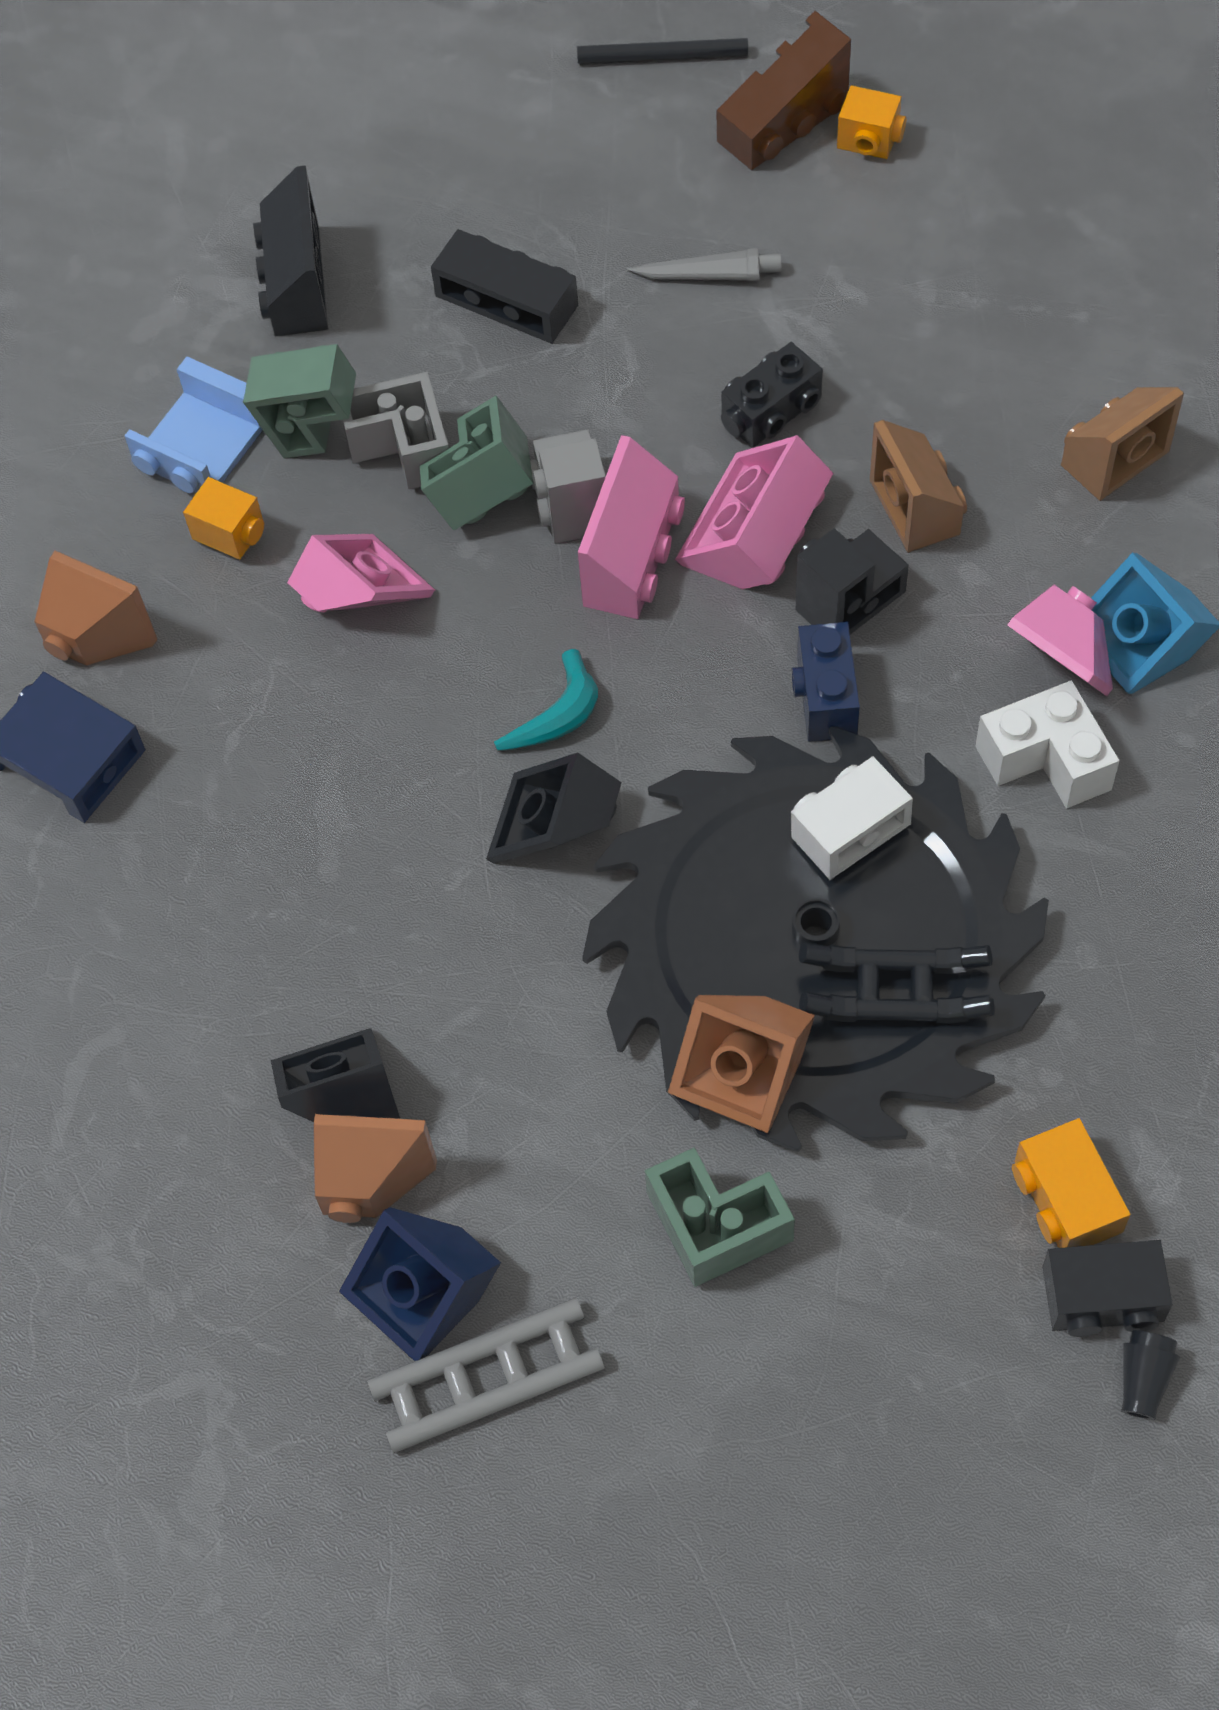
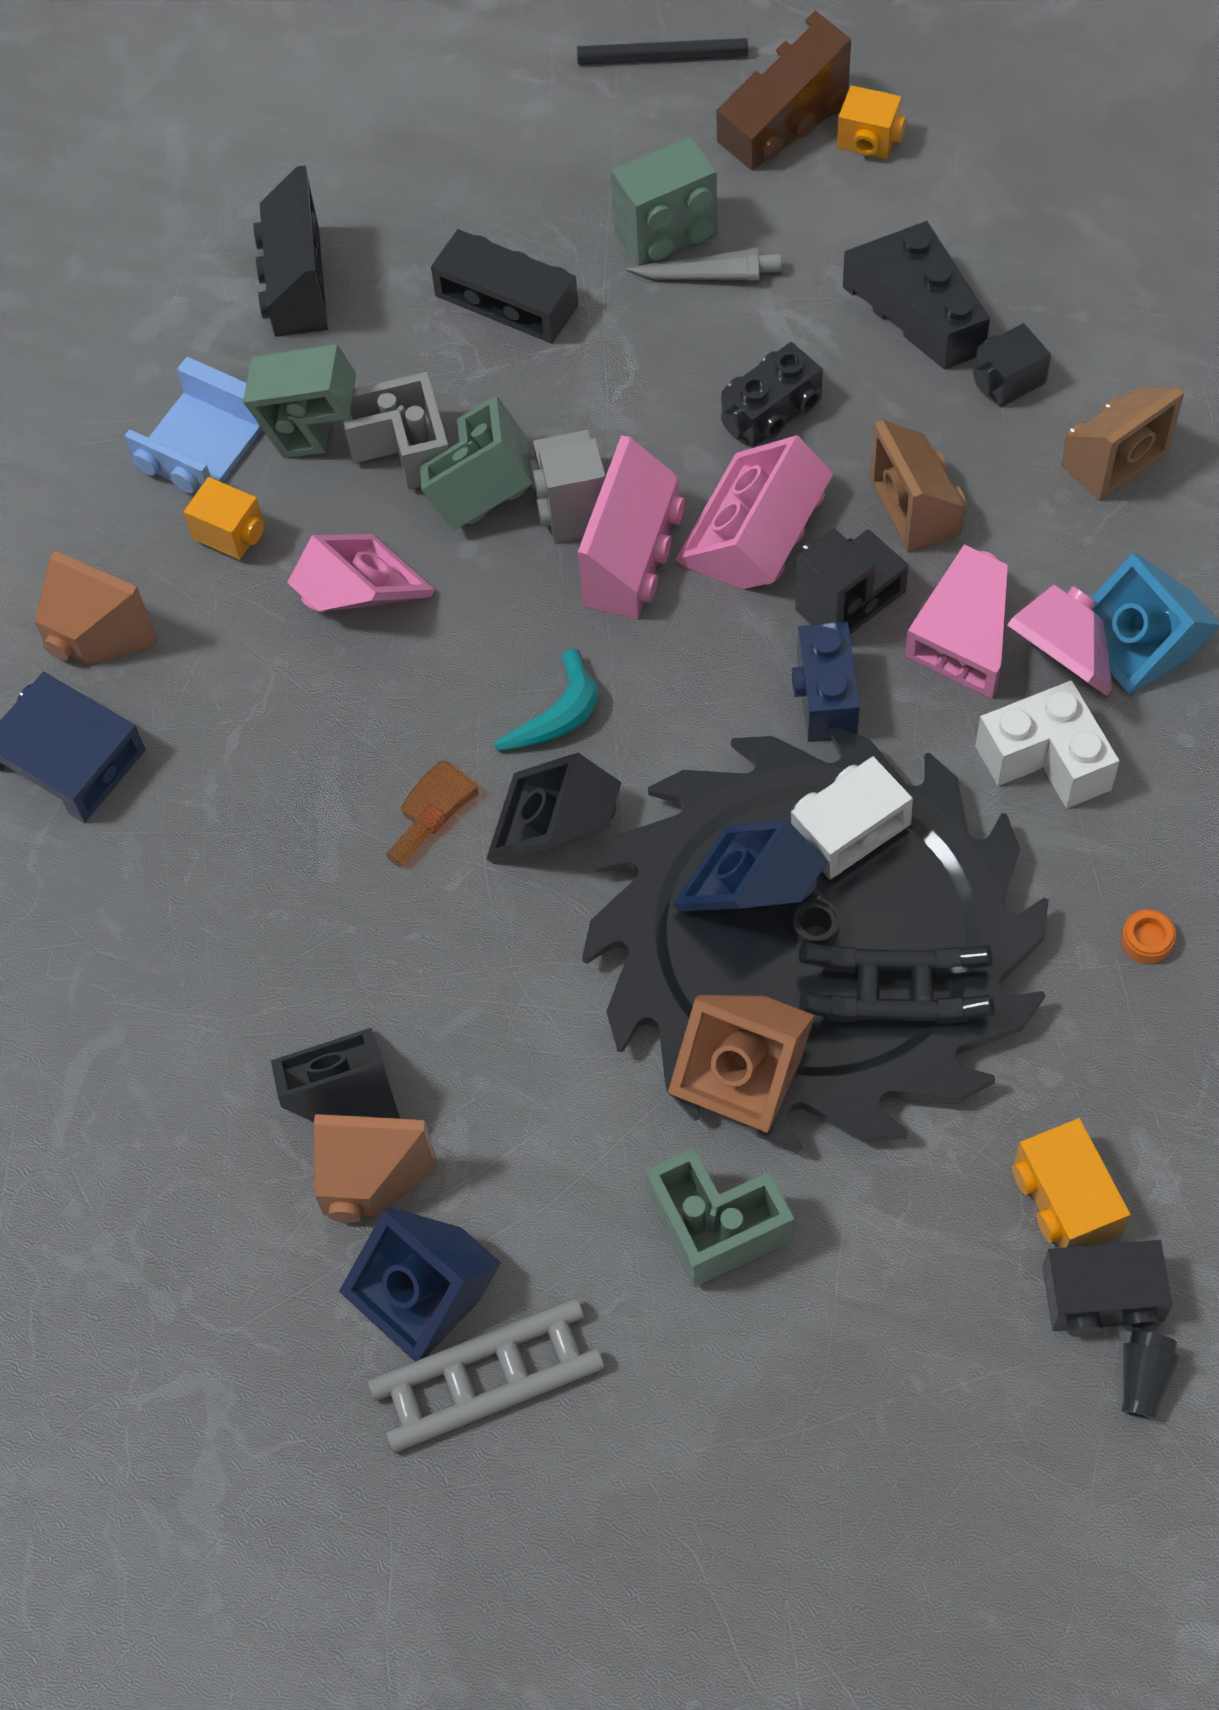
(430, 805): none -> clear orange piece
(664, 201): none -> sand green brick
(753, 869): none -> dark blue slope
(920, 291): none -> black wedge
(964, 622): none -> bright pink slope
(1011, 365): none -> black brick
(1148, 936): none -> orange tile

